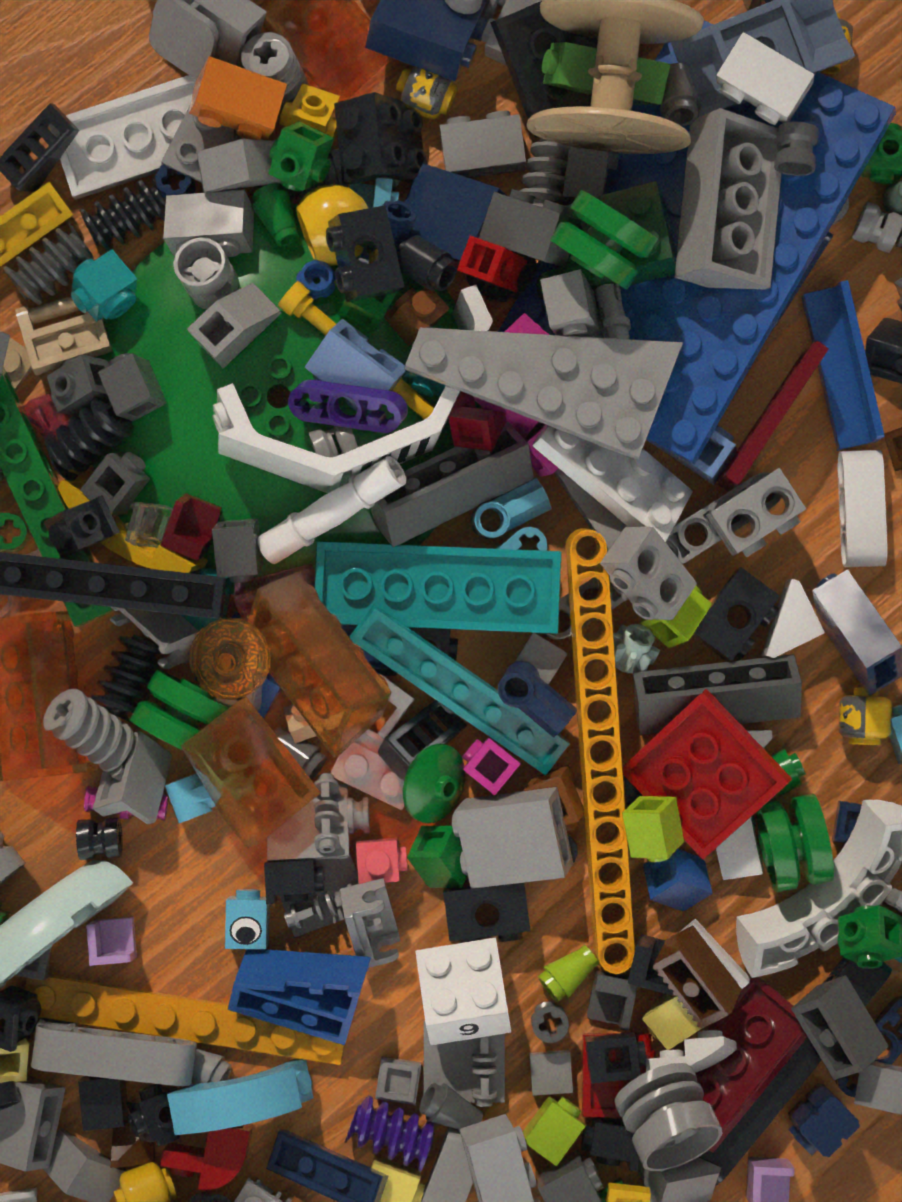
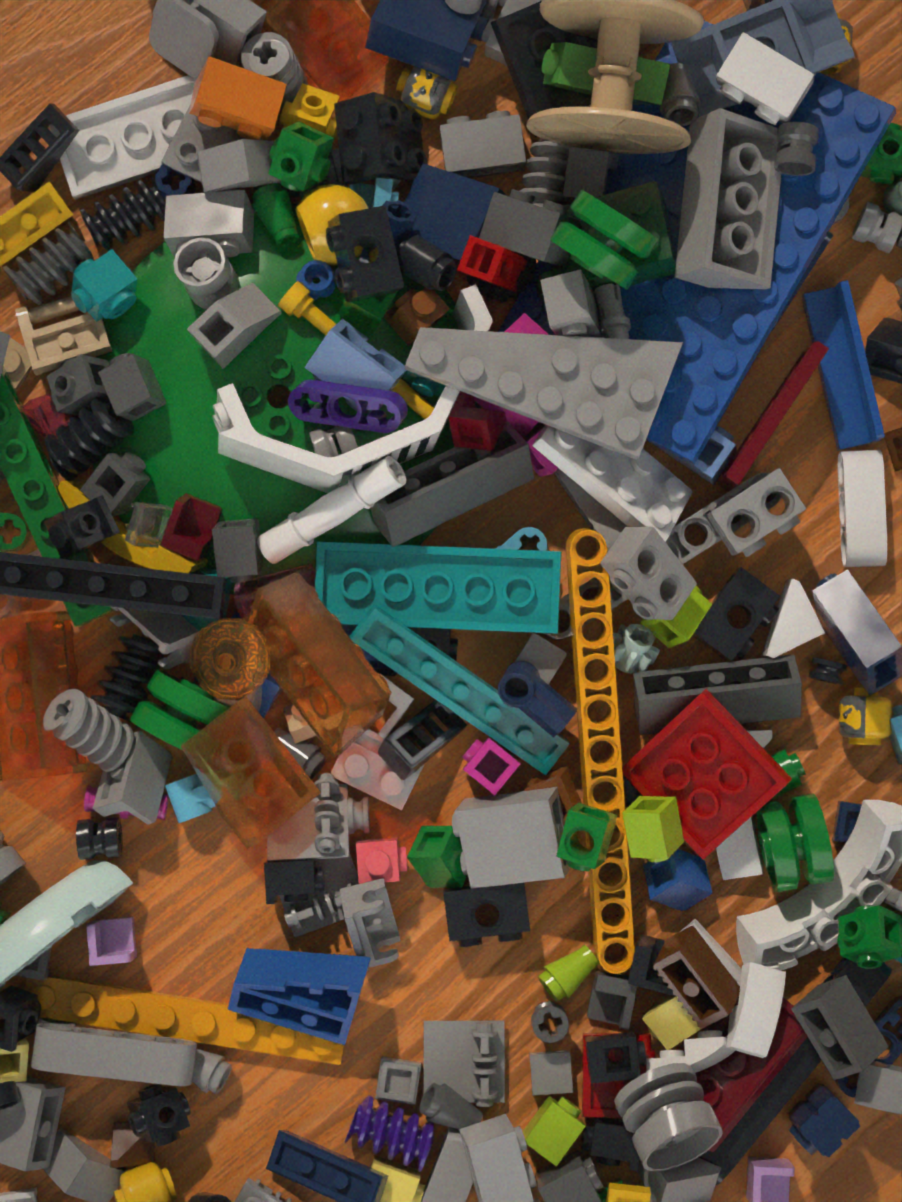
(103, 1103): black brick -> none
(216, 1162): red brick -> none
(240, 1100): medium azure arch -> none
(247, 920): medium azure brick -> none
(433, 783): green dish -> none
(462, 991): white brick -> none
(513, 508): medium azure piece -> none
(595, 822): none -> green brick
(758, 1010): none -> white slope
(828, 671): none -> black bush

